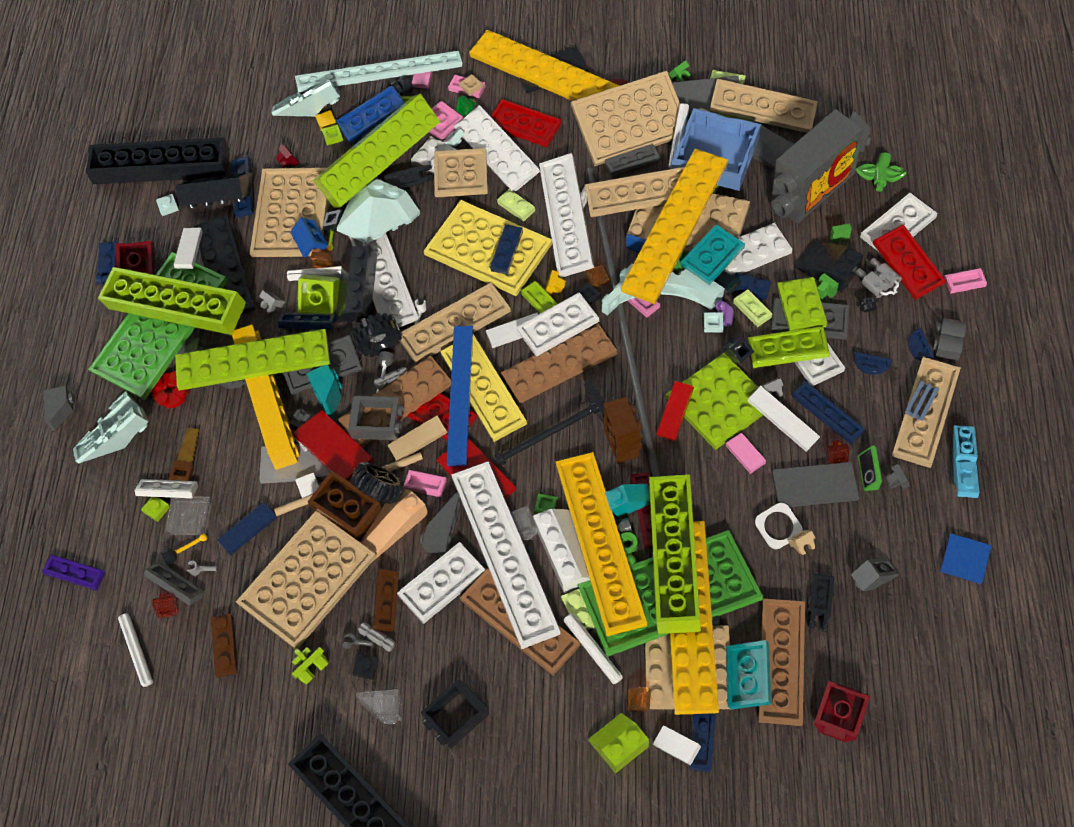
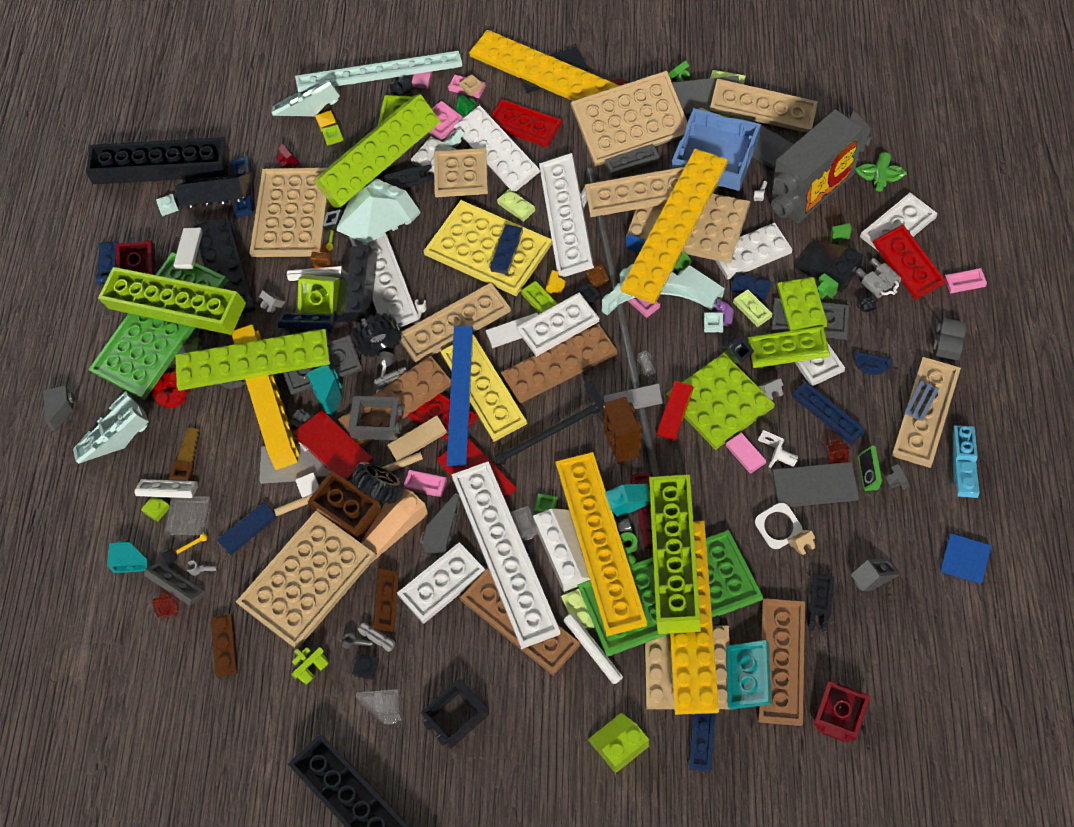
(73, 572): dark purple tile -> none
(126, 558): none -> teal slope
(135, 650): white axle -> none
(308, 236): blue panel -> none
(369, 114): blue tile -> none
(639, 397): none -> light grey tile
(639, 699): clear orange plate -> none
(646, 363): none -> clear pin
(676, 745): white tile -> none
(679, 129): white axle -> none
(712, 254): teal plate -> none
(728, 282): black tile -> none
(759, 194): none -> white hand
(779, 453): none -> white bracket
(783, 418): white tile -> none
(919, 345): dark blue tile -> none

